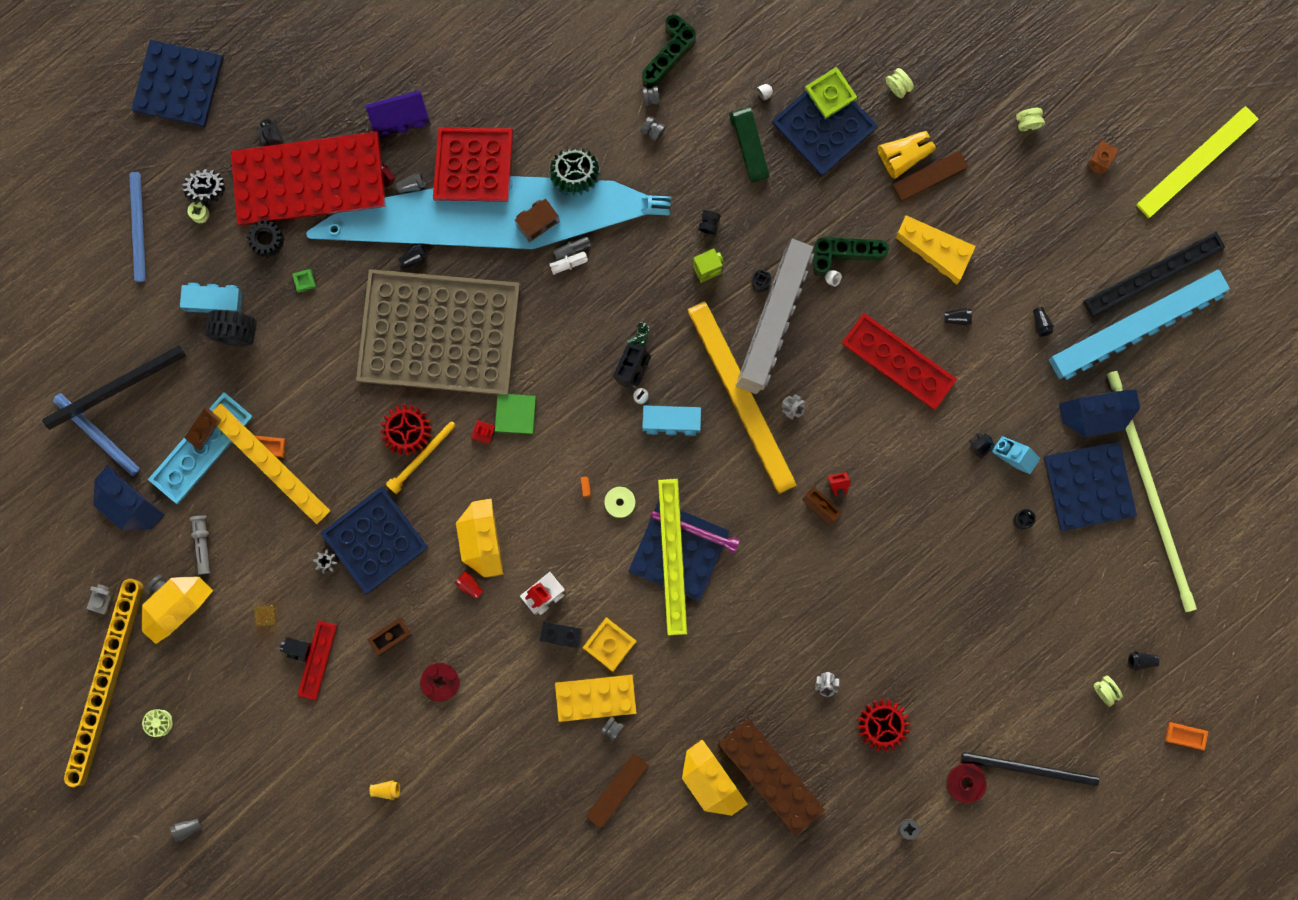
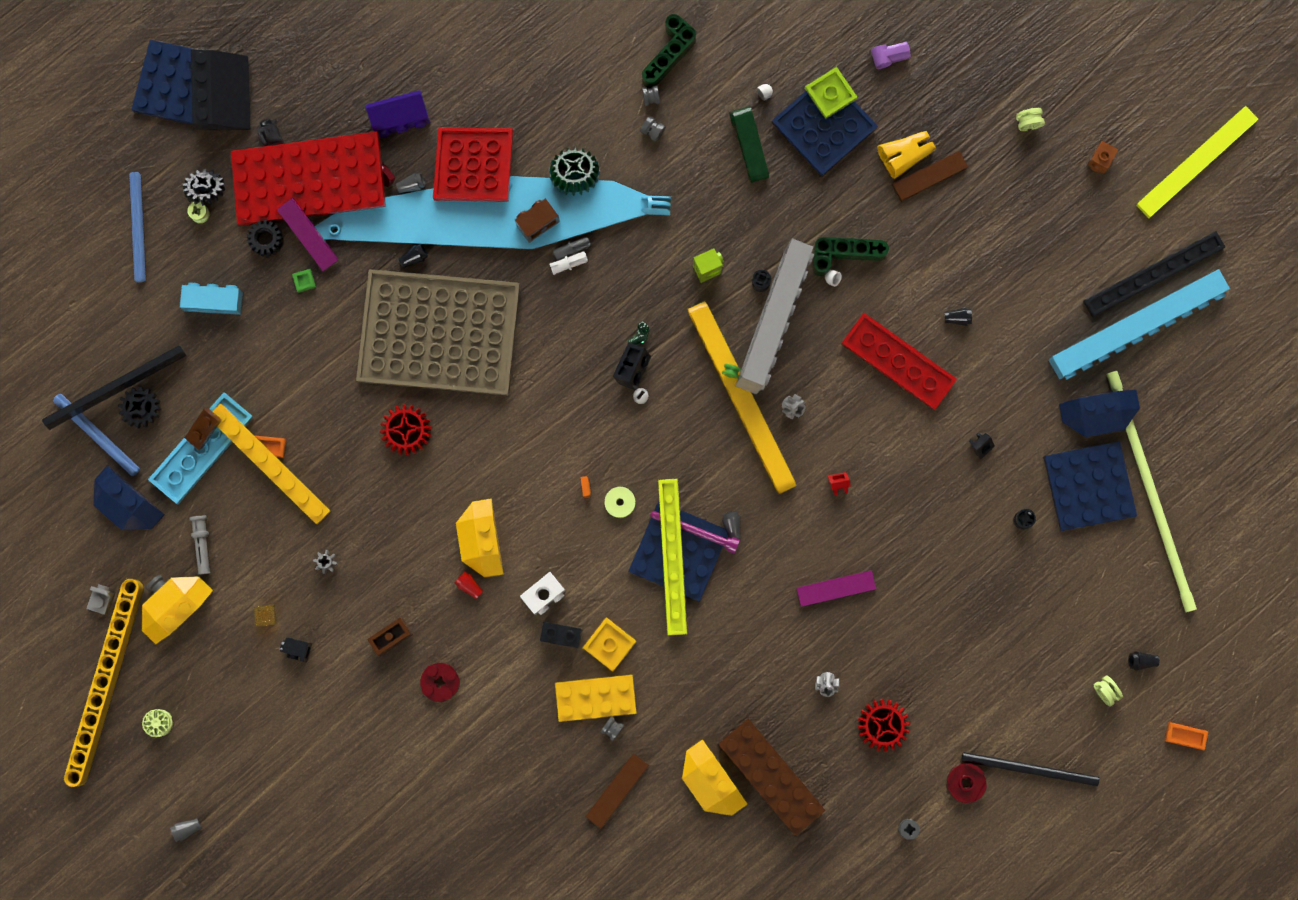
(133, 412): none -> black gear
(220, 90): none -> black slope
(231, 328): black tyre -> none
(307, 234): none -> magenta tile
(317, 660): red tile -> none
(374, 540): dark blue plate -> none
(386, 790): yellow cone -> none
(396, 483): yellow piece -> none
(483, 432): red tile -> none
(515, 414): bright green tile -> none
(538, 595): red tile -> none
(671, 420): medium azure brick -> none
(709, 222): black wheel -> none
(731, 371): none -> bright green bush
(732, 524): none -> dark grey cone
(822, 506): reddish brown plate -> none
(836, 588): none -> magenta tile
(885, 56): none -> medium lavender piece
(899, 83): yellowish green wheel -> none
(936, 247): yellow wedge -> none
(1016, 454): medium azure slope -> none
(1043, 324): black cone -> none

